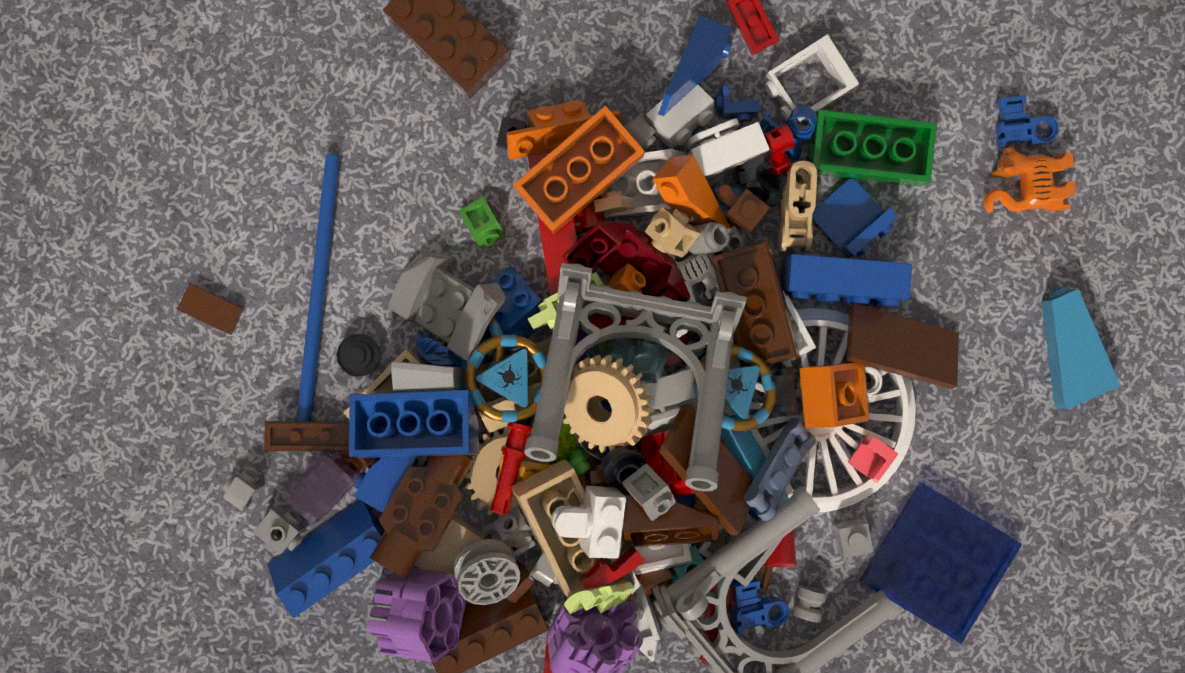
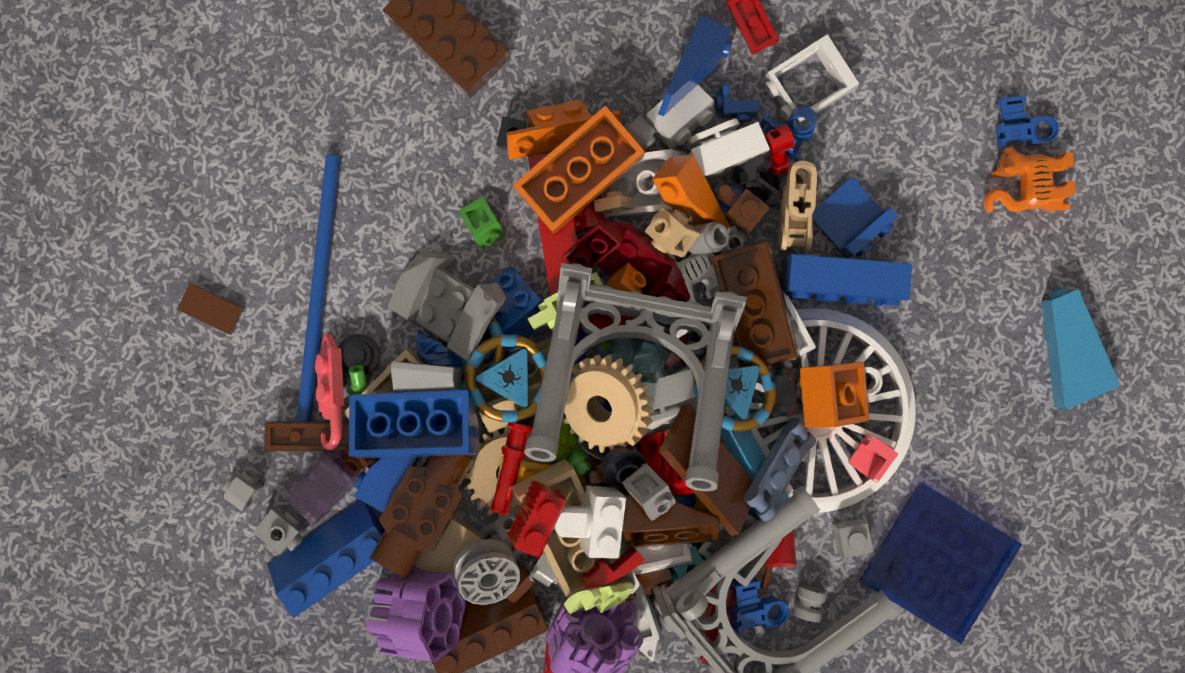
(330, 389): none -> coral plate
(358, 380): none -> bright green arm
(536, 518): none -> red brick
(873, 148): green brick -> none
(902, 346): reddish brown tile -> none

